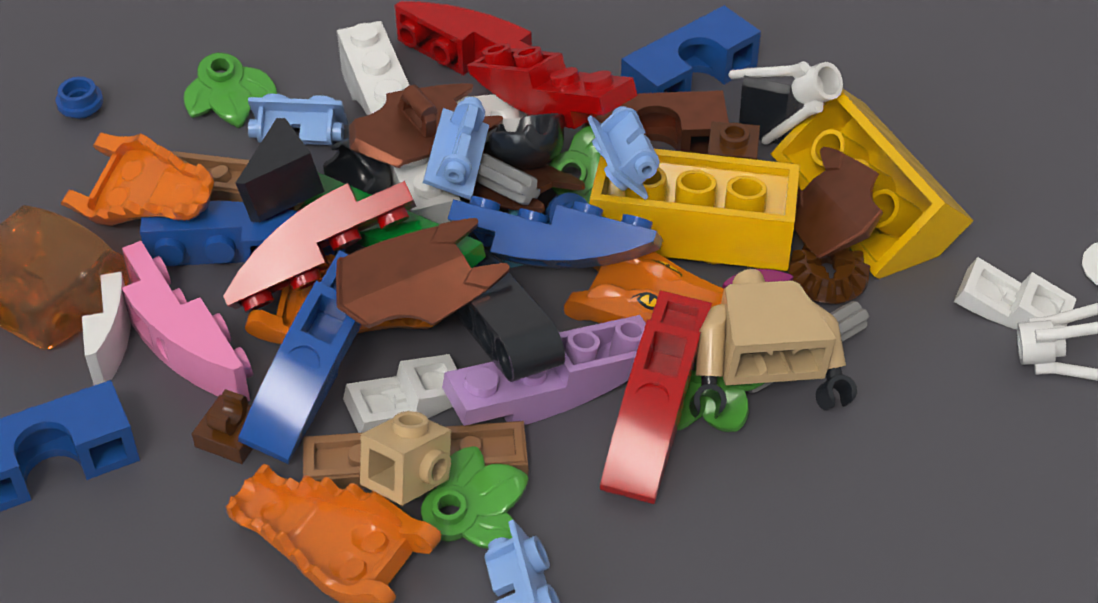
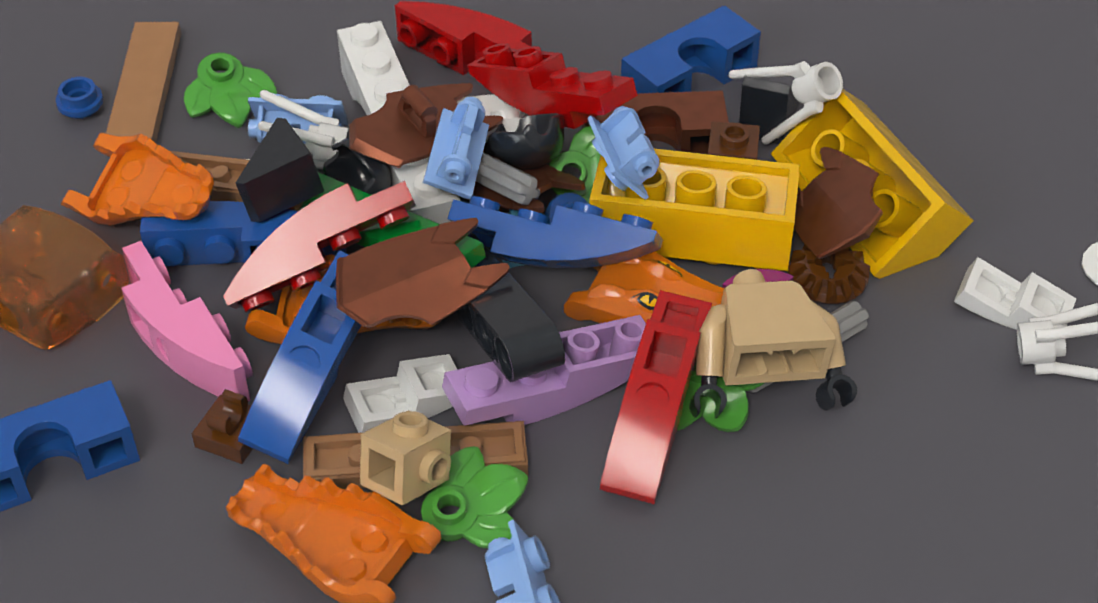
(107, 332): white slope -> none
(145, 80): none -> medium nougat tile
(318, 138): none -> white plant

